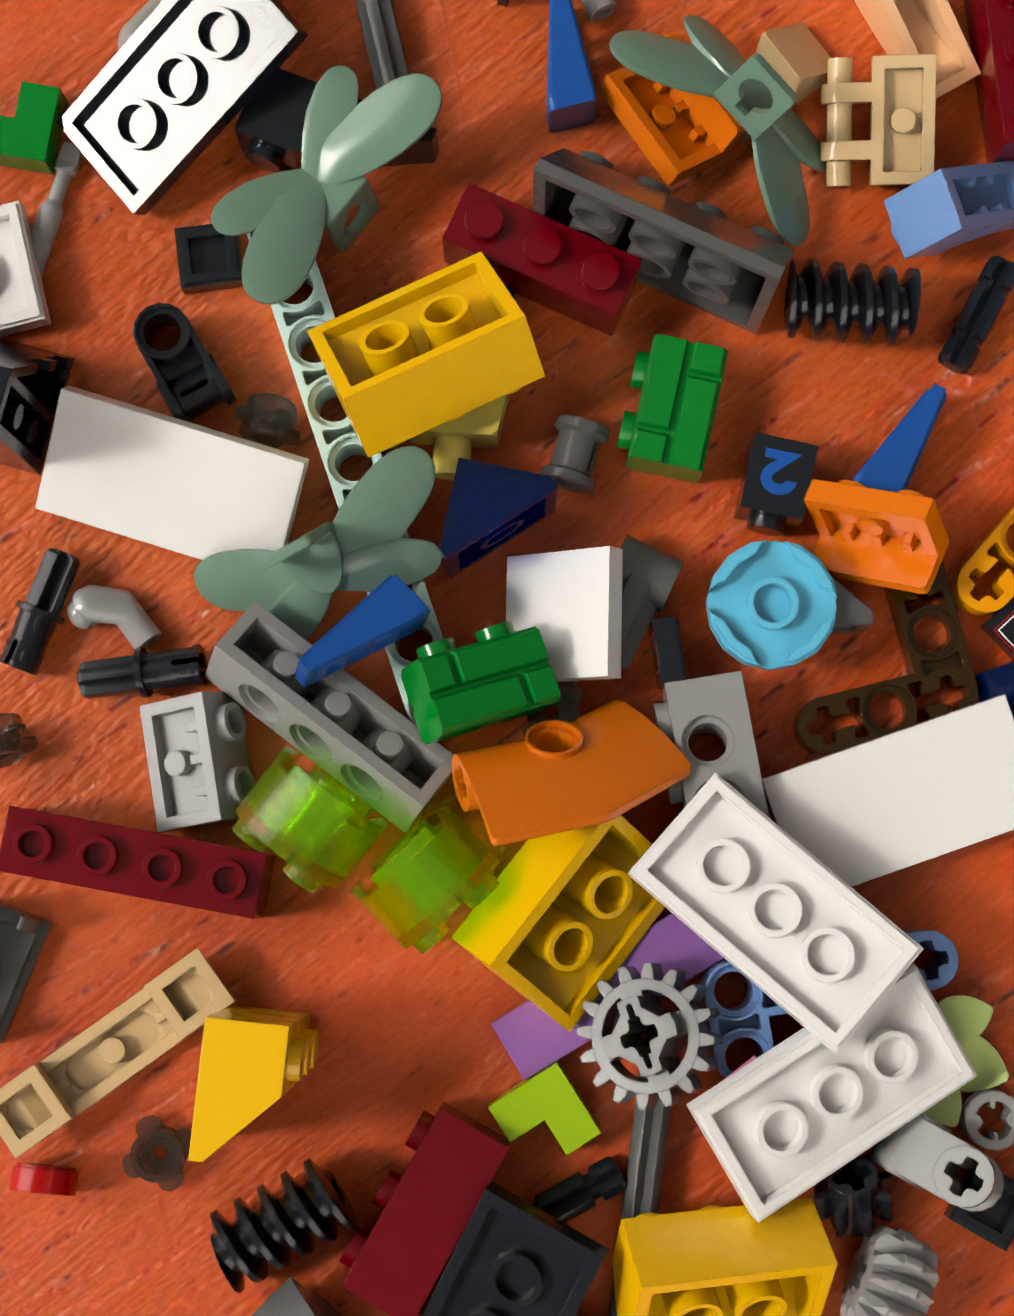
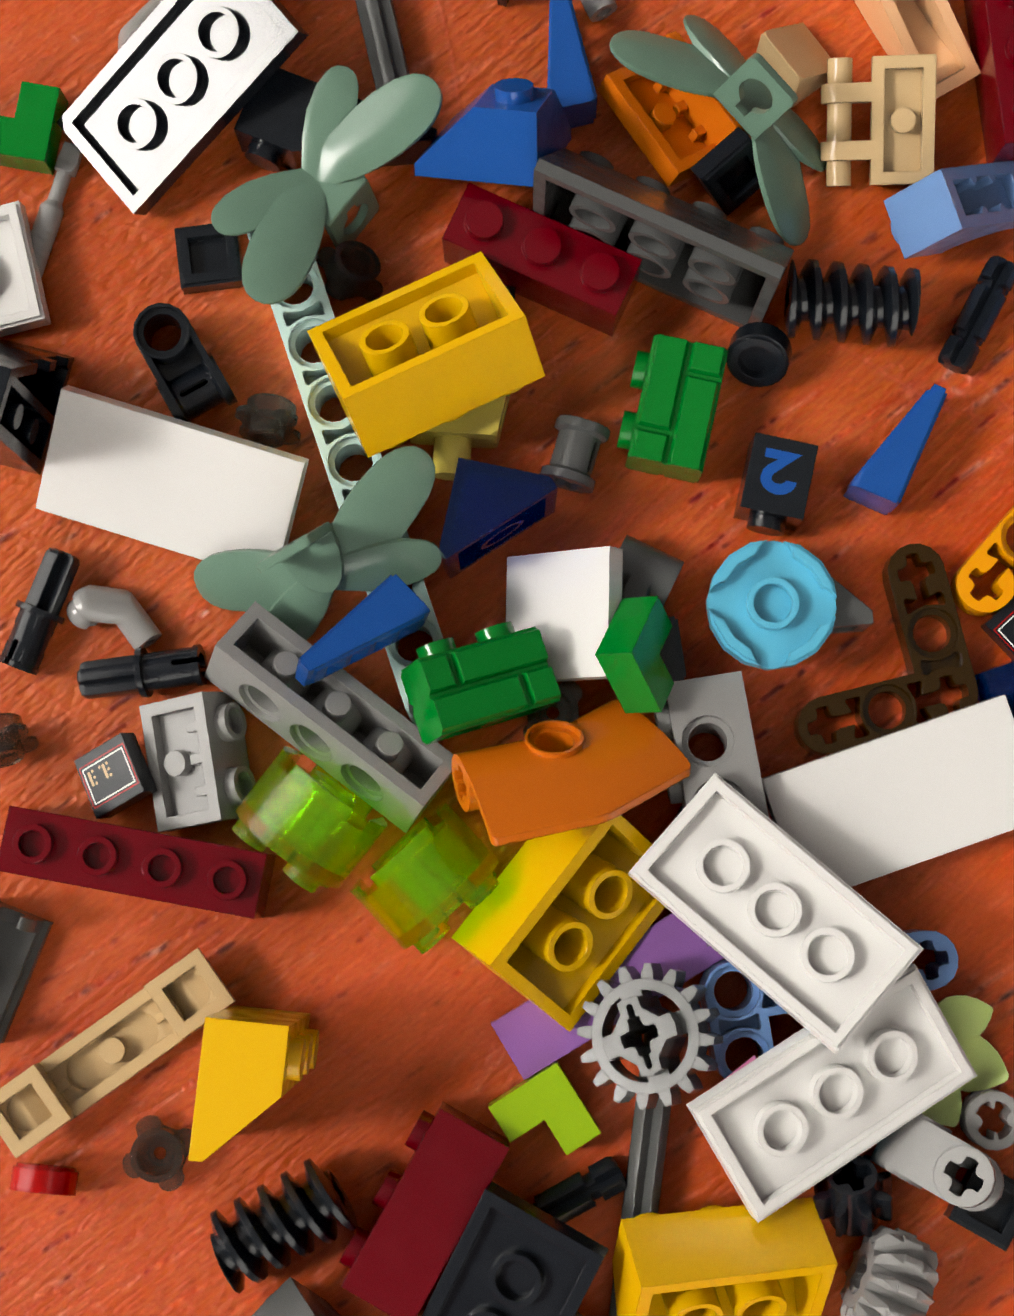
(115, 775): none -> tile
(351, 271): none -> clear smoke plate
(499, 136): none -> blue slope
(633, 657): none -> green piece
(729, 171): none -> black tile
(759, 354): none -> black tile
(877, 534): orange bracket -> none

